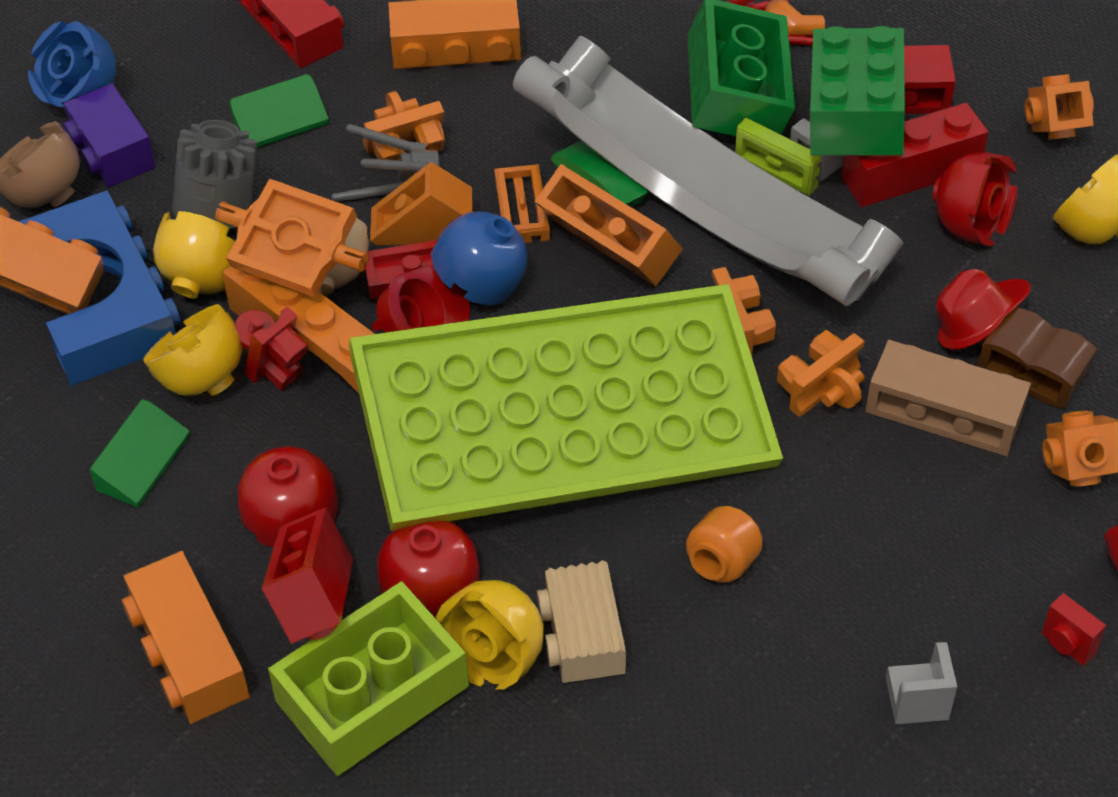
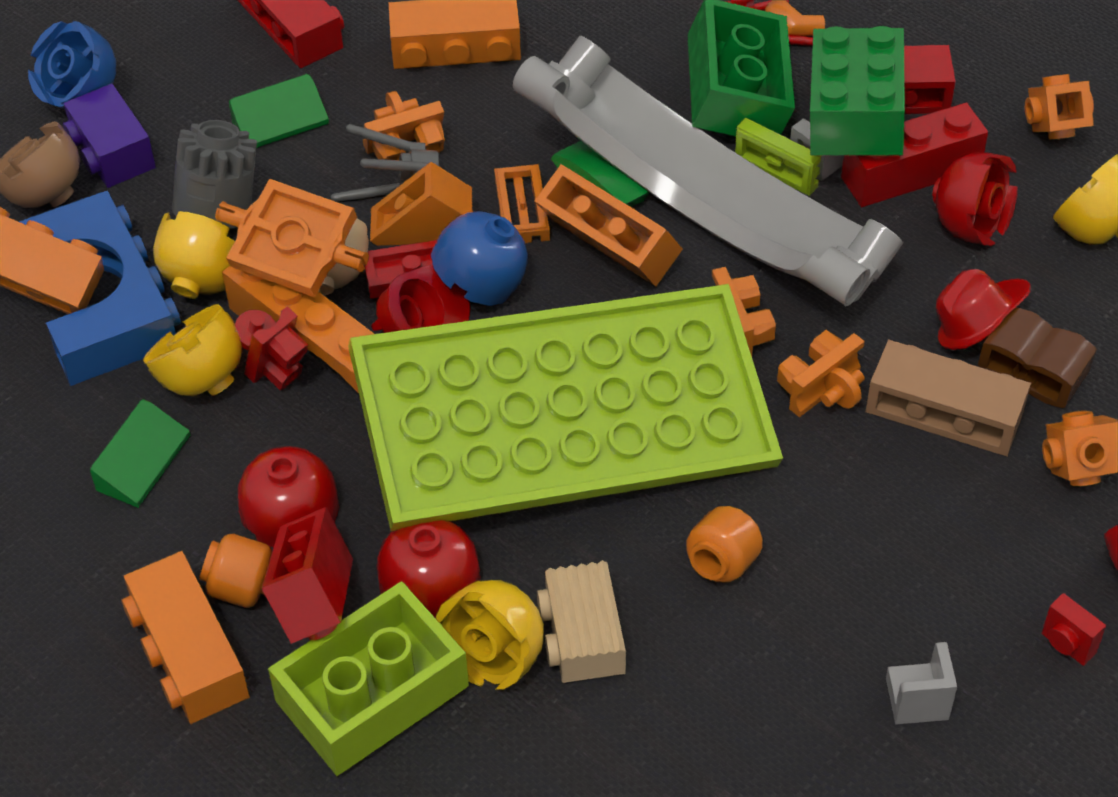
(236, 569): none -> orange head

